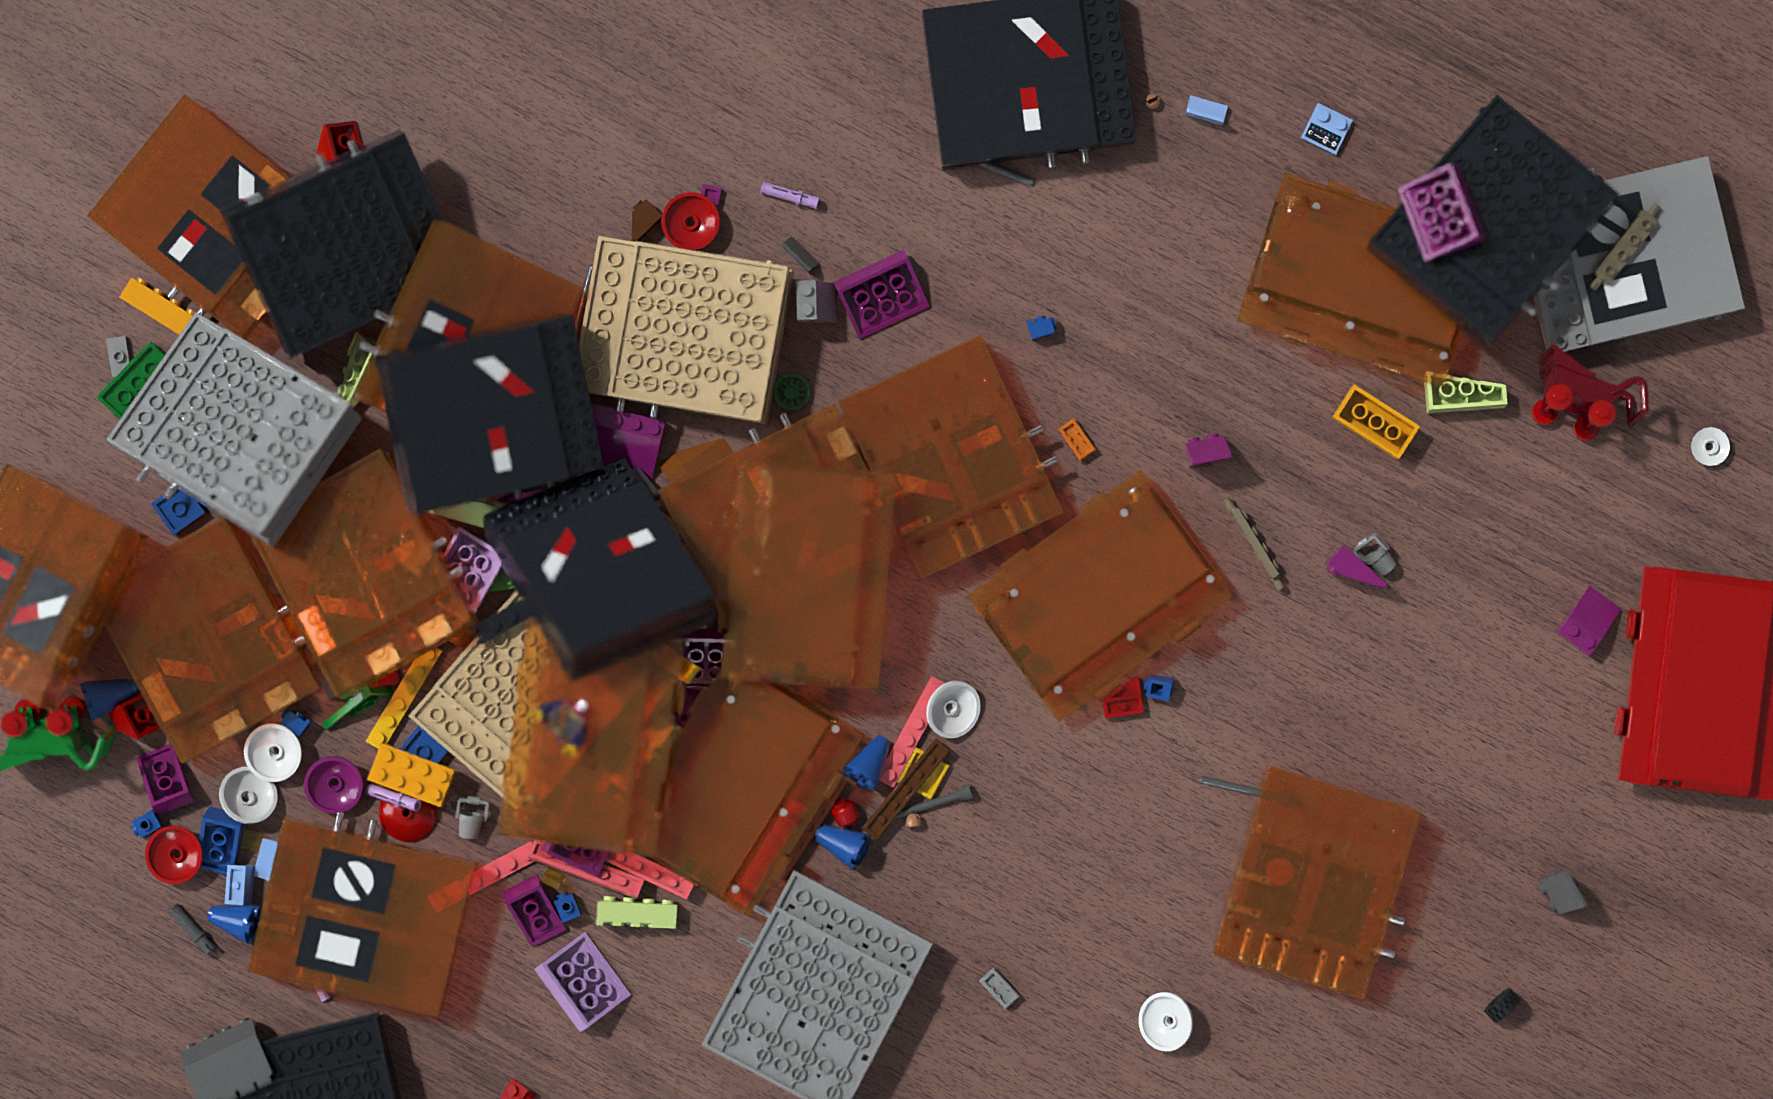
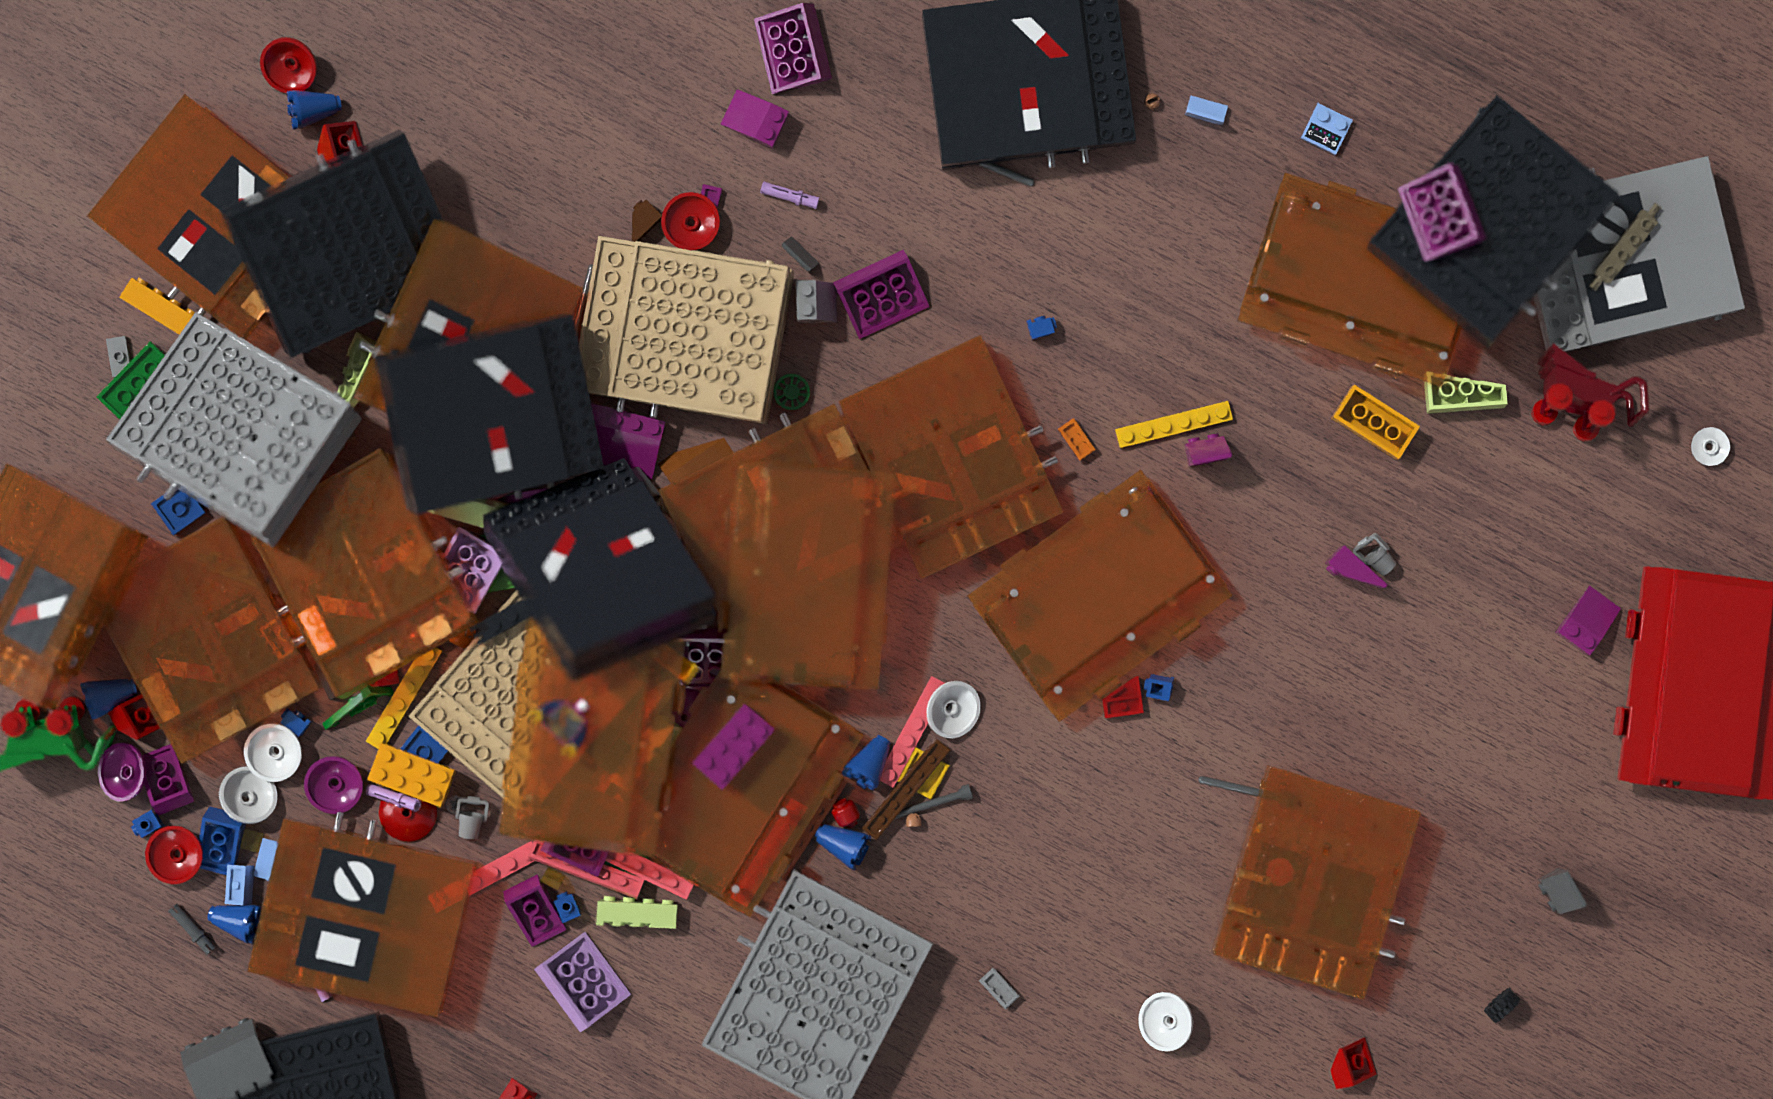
(122, 772): none -> magenta dish
(279, 69): none -> red dish
(311, 107): none -> blue cone
(733, 746): none -> magenta brick
(755, 118): none -> magenta slope
(792, 48): none -> magenta slope
(1173, 424): none -> yellow plate
(1251, 536): dark tan plate -> none
(1352, 1065): none -> red slope

